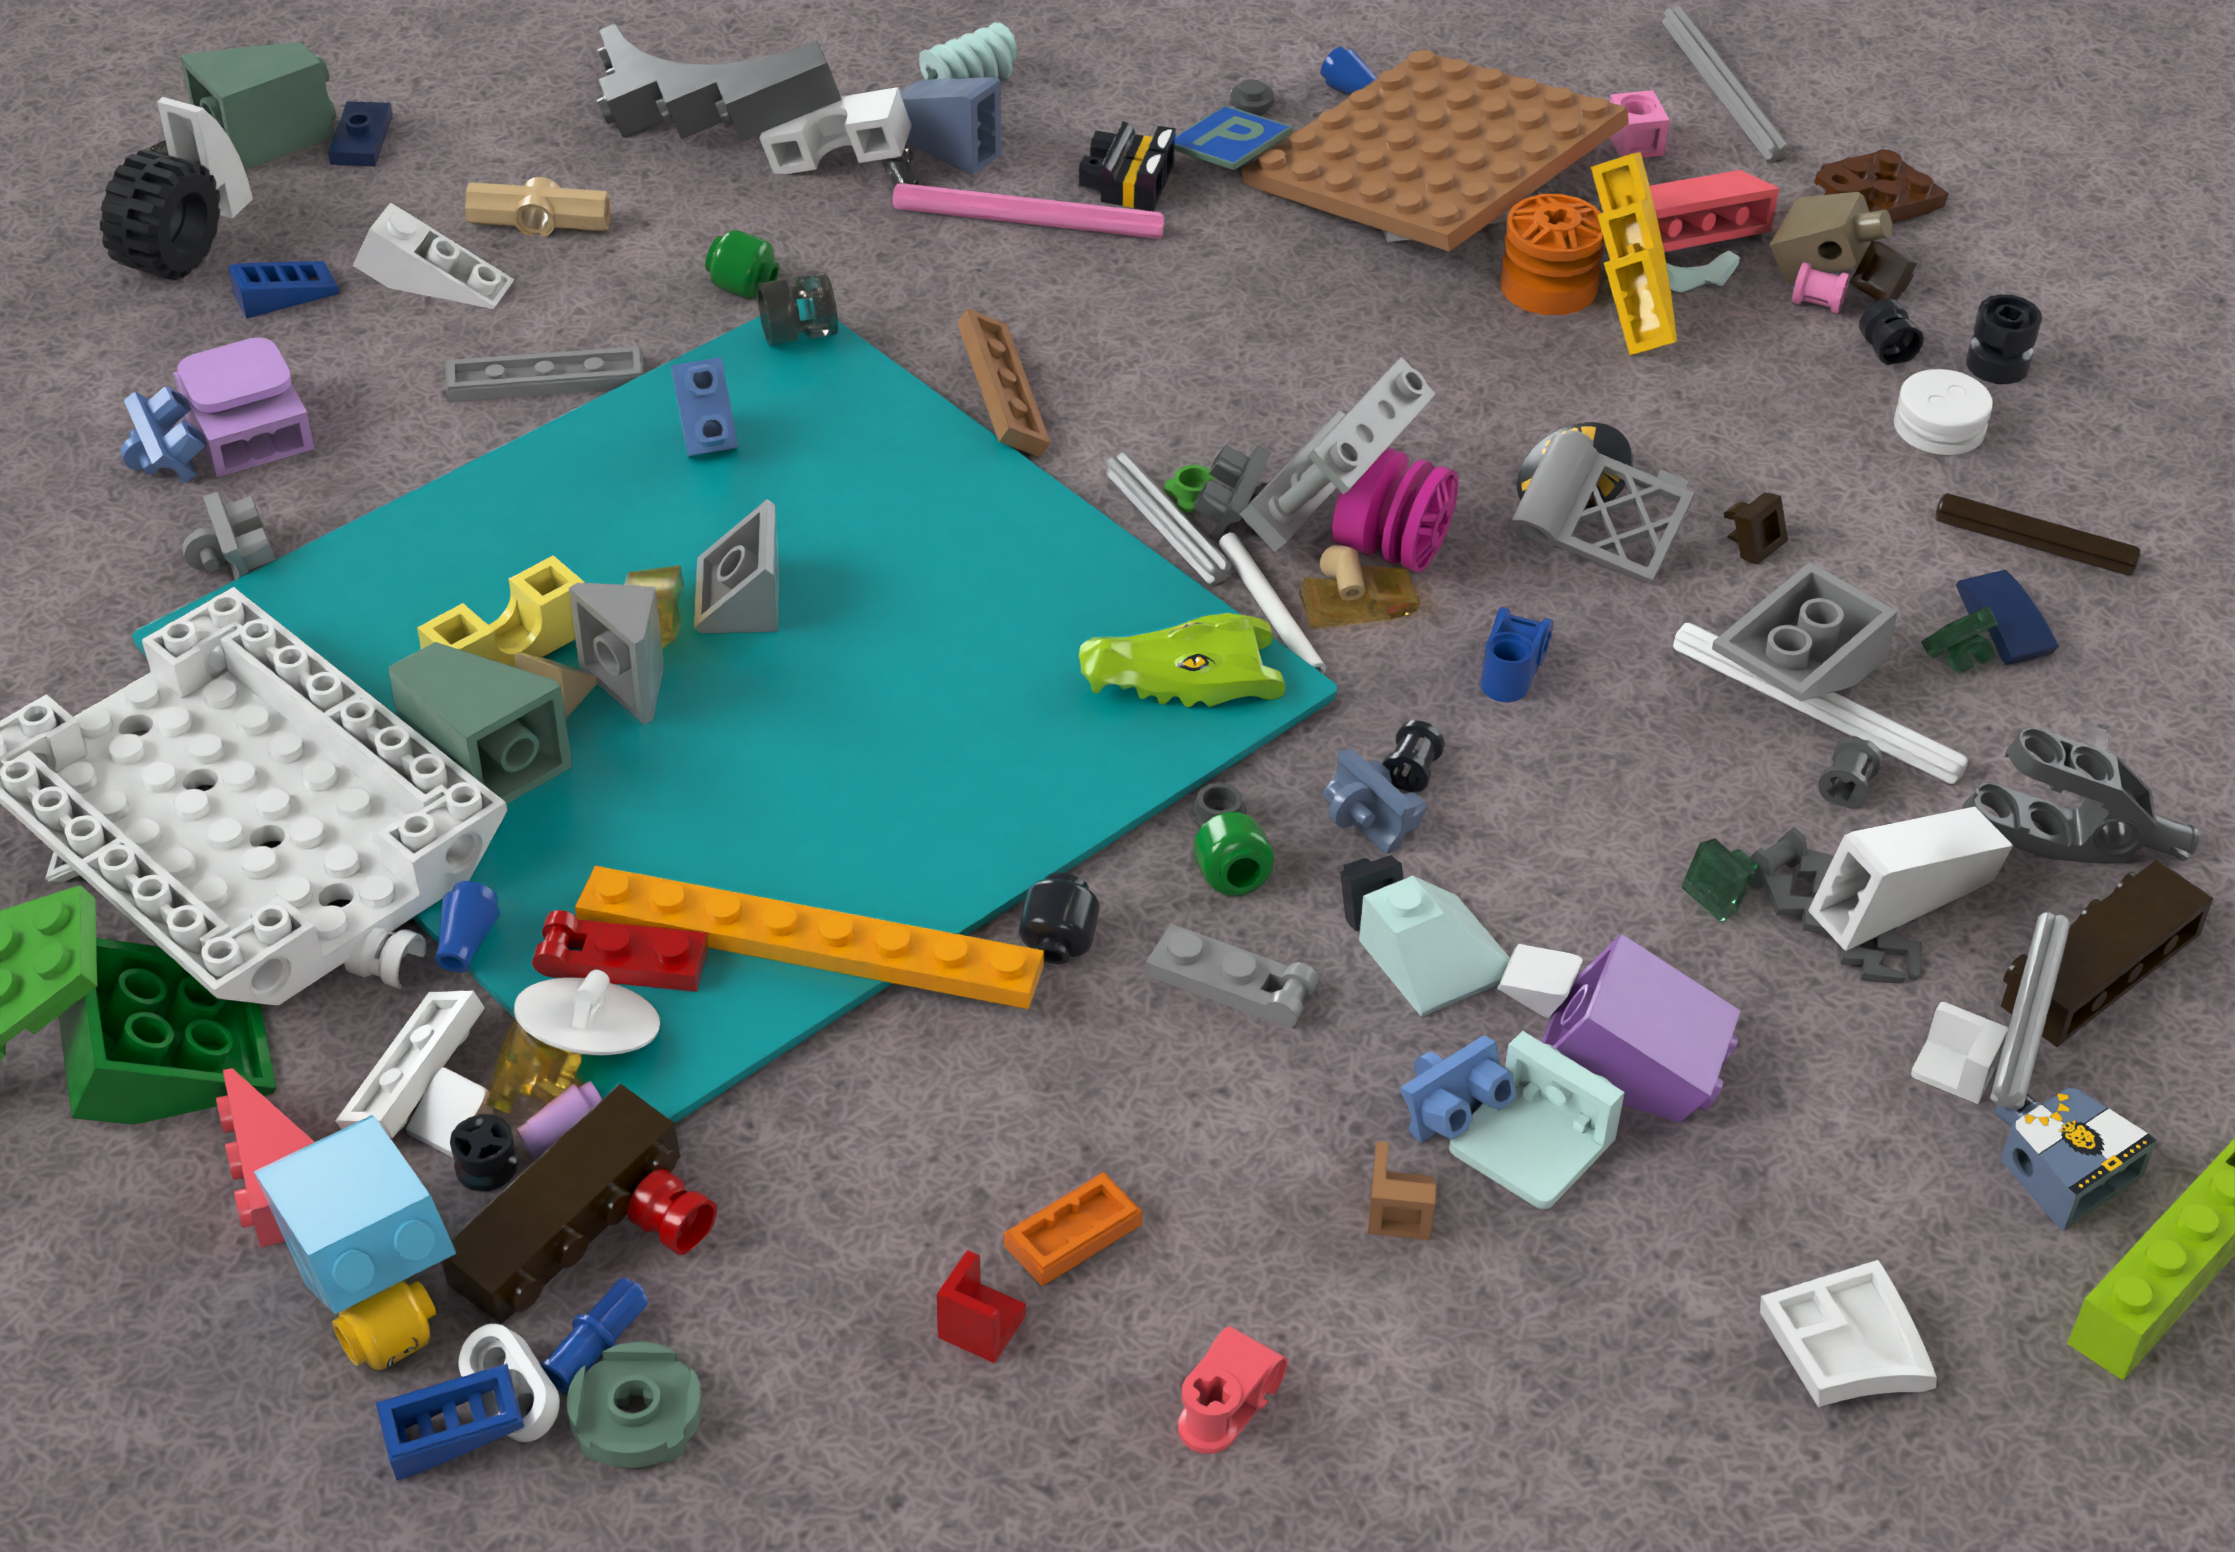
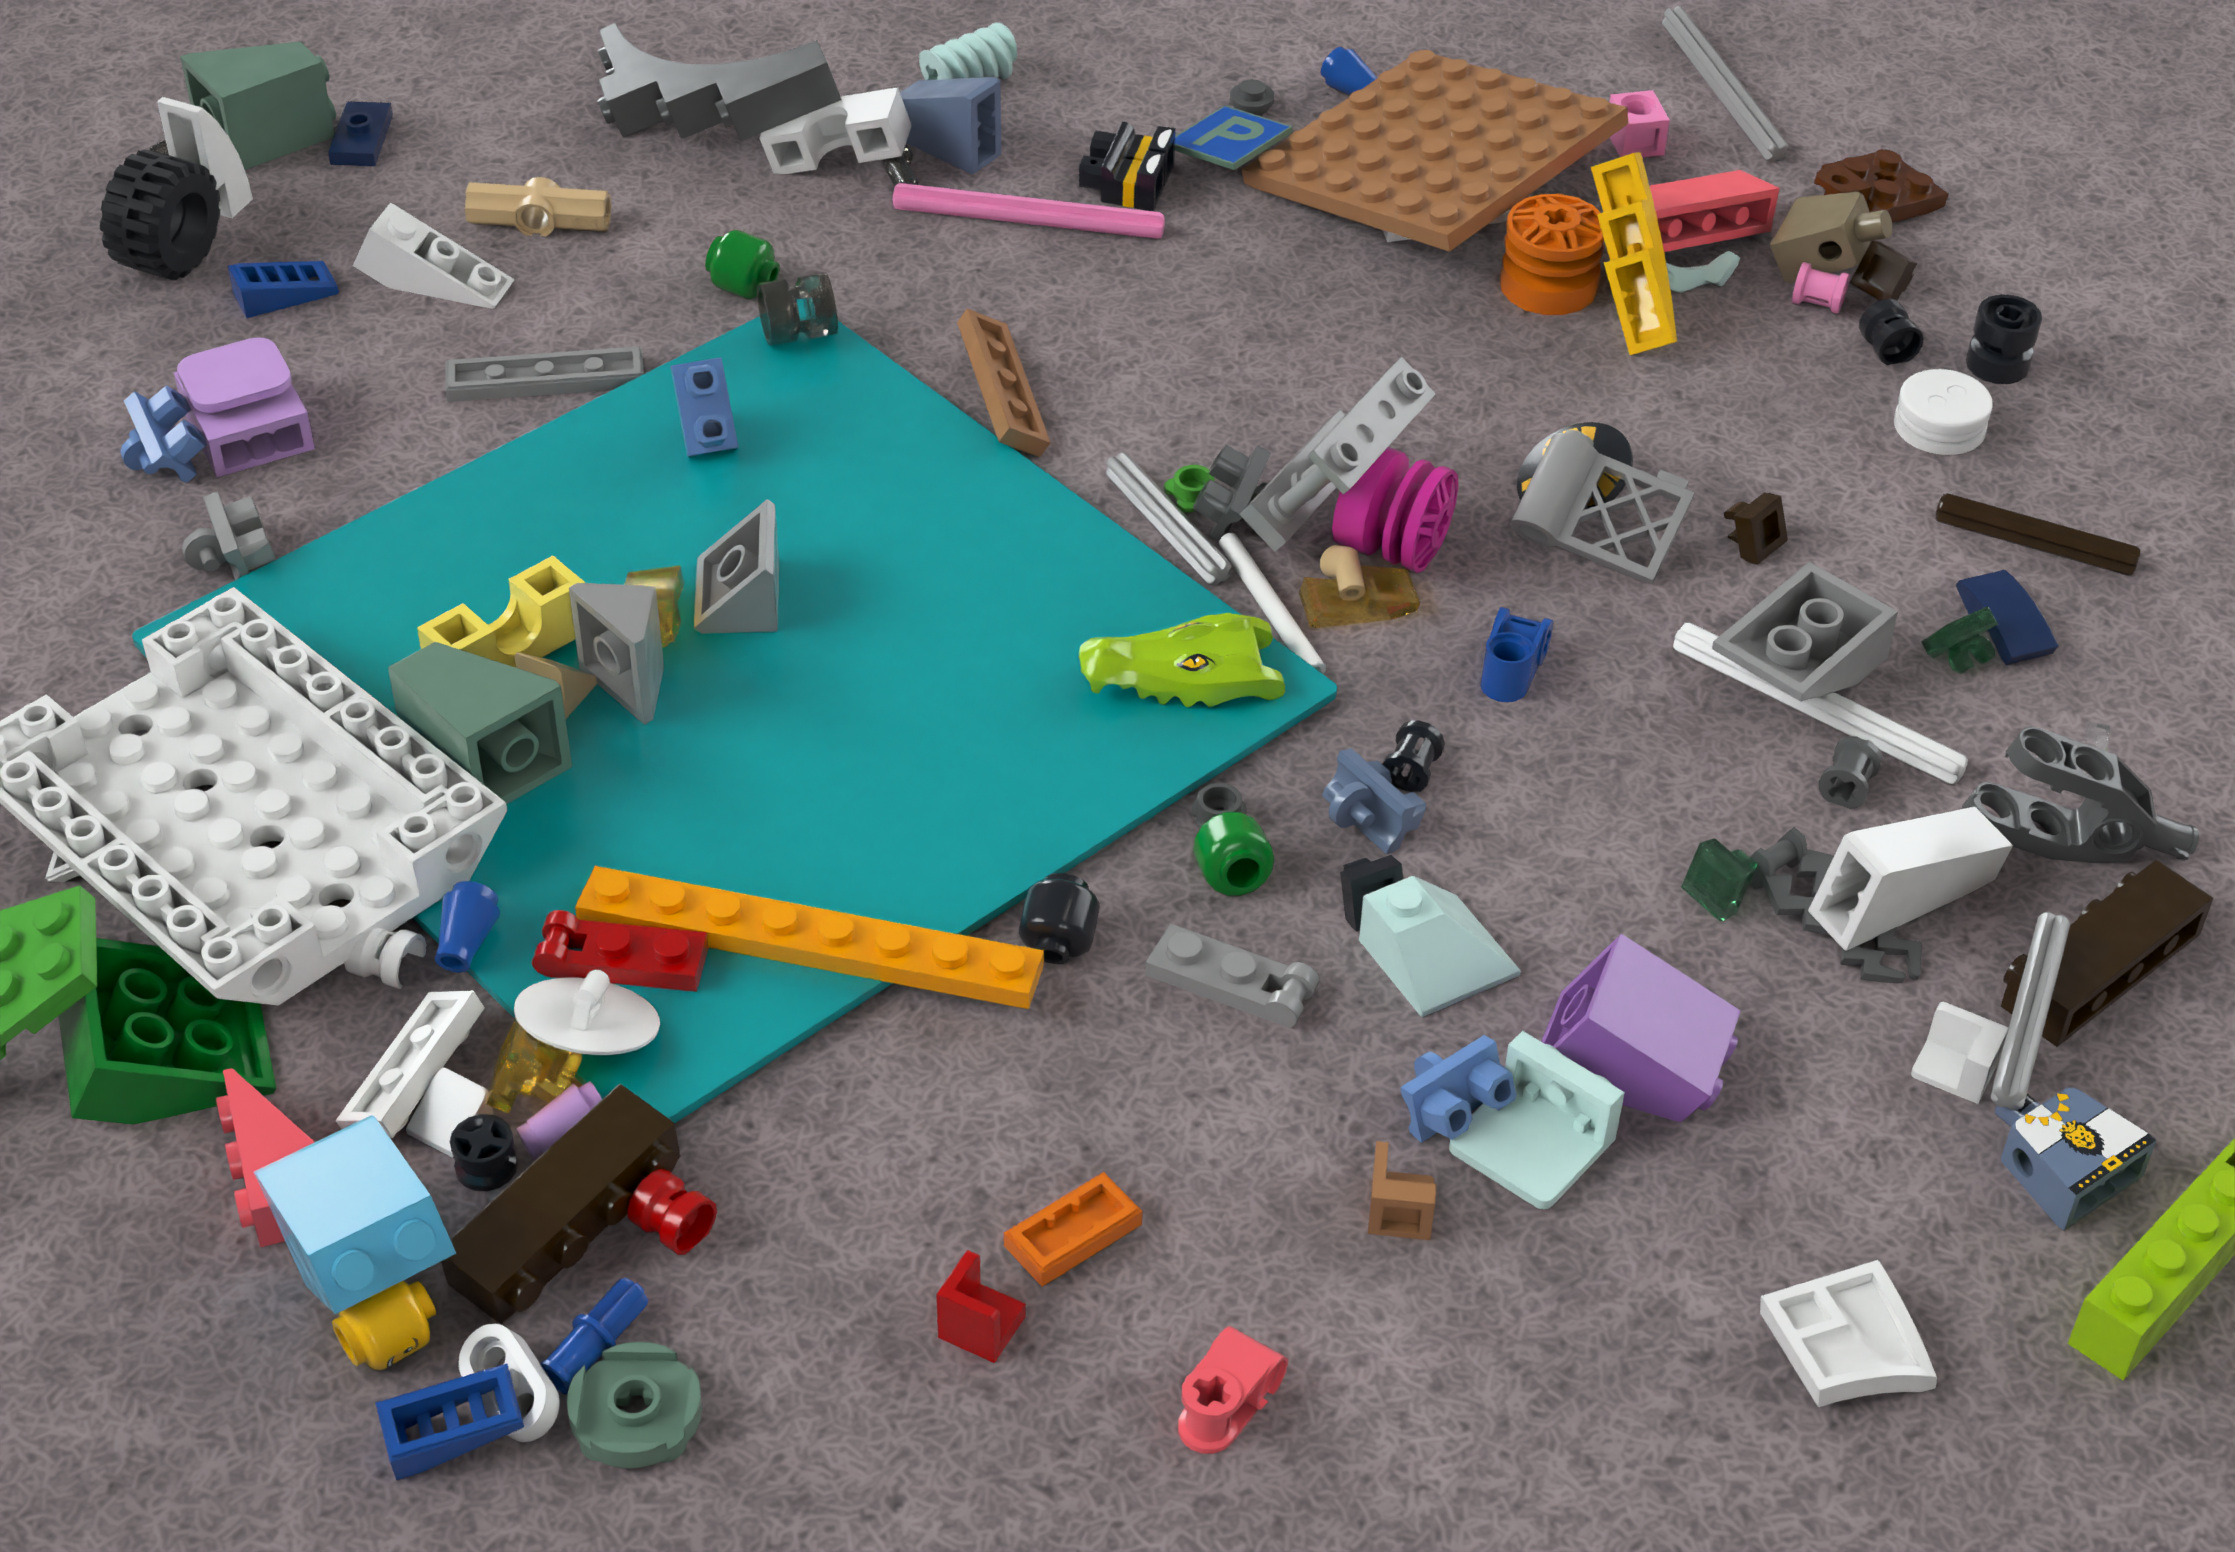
(1540, 977): white slope -> none

